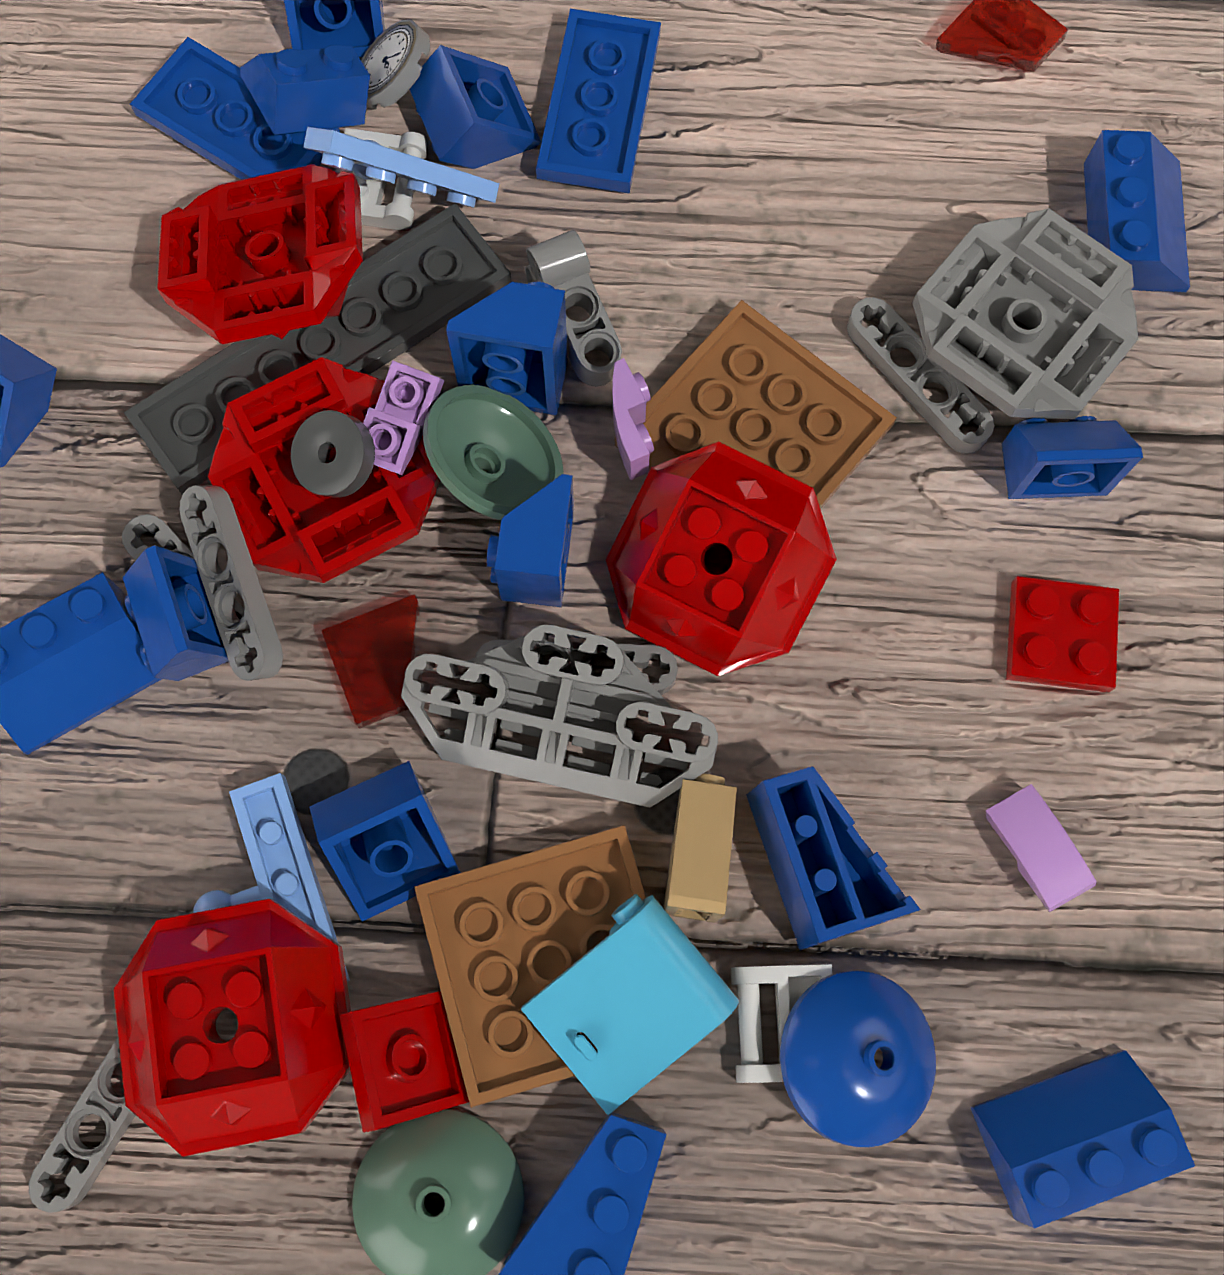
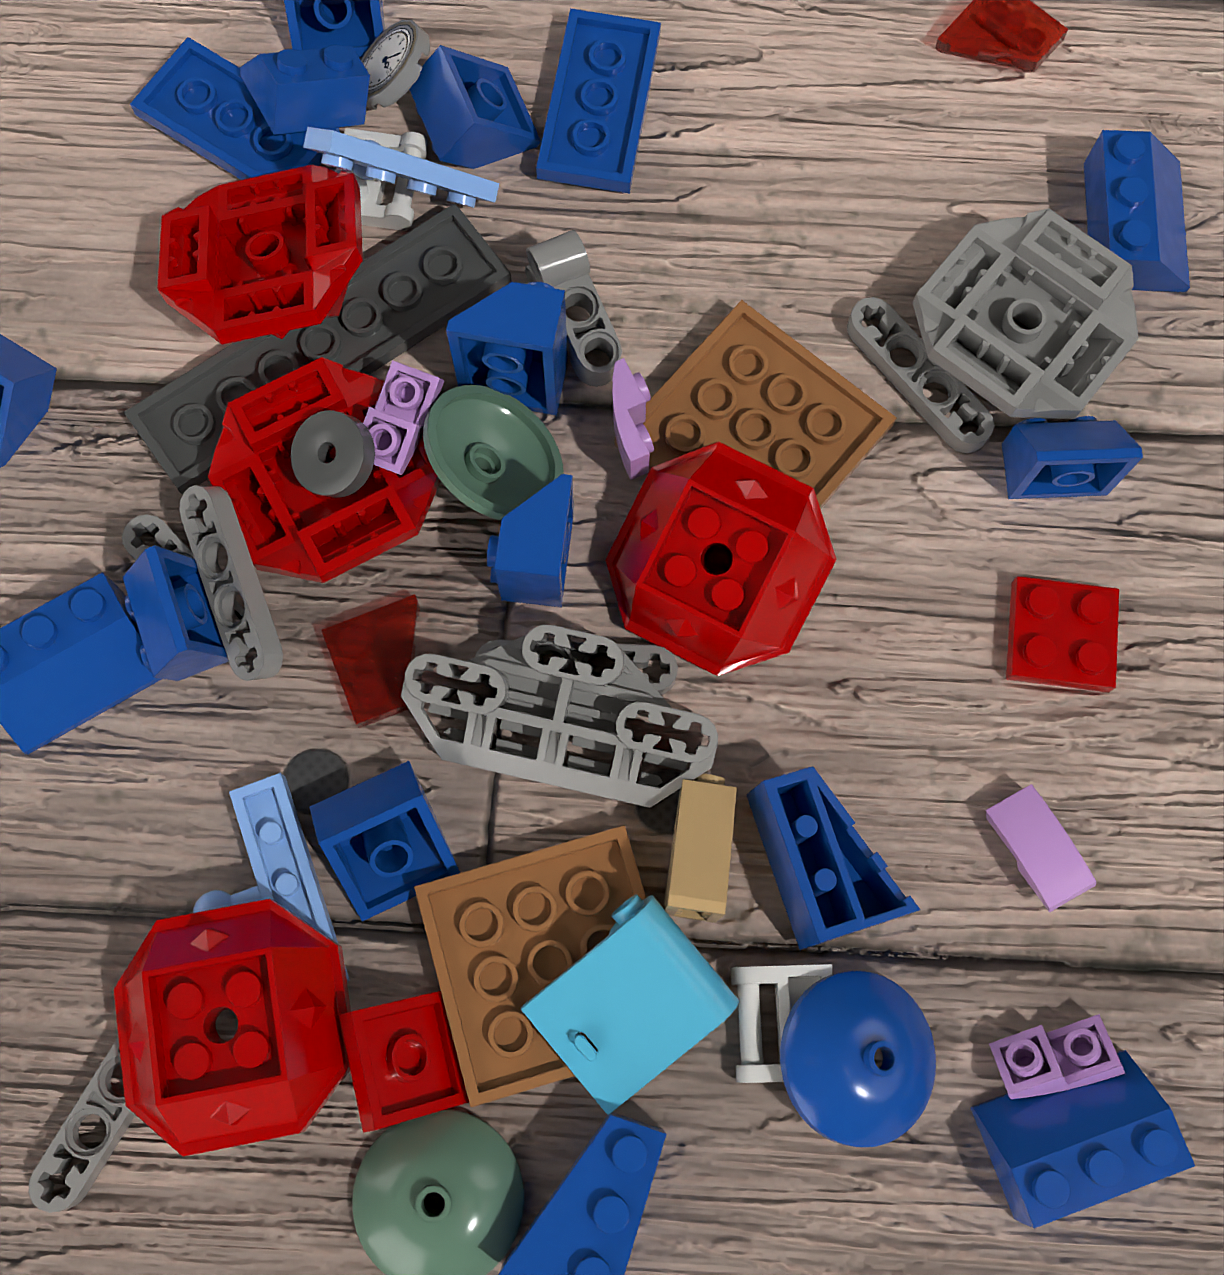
(1056, 1060): none -> lavender slope

